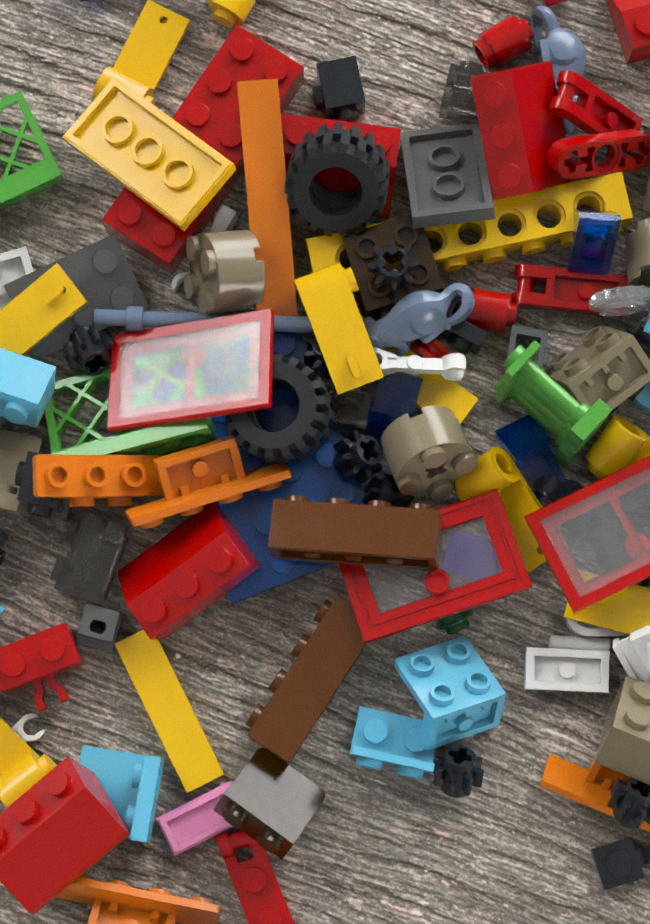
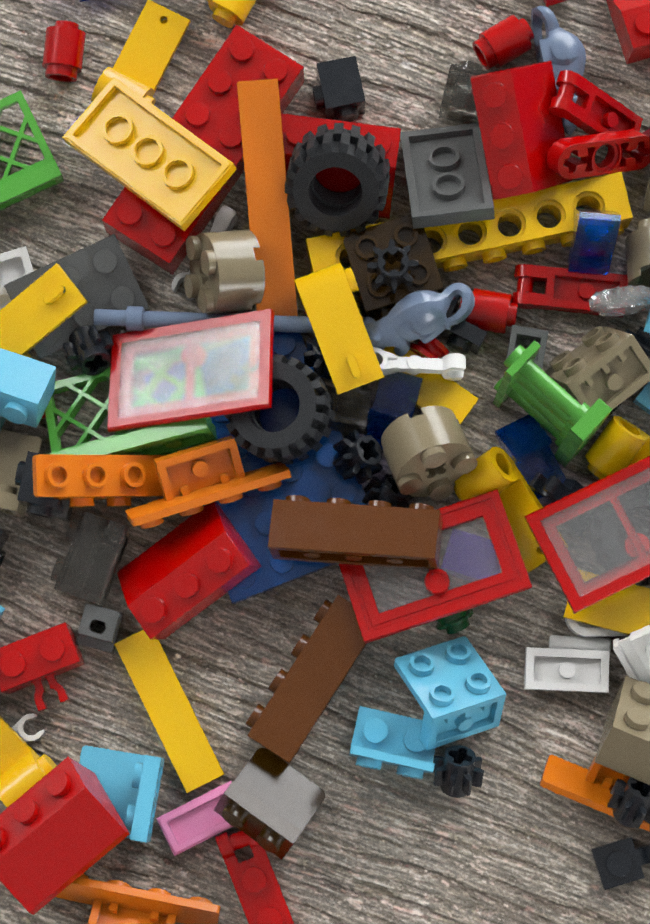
(63, 51): none -> red brick

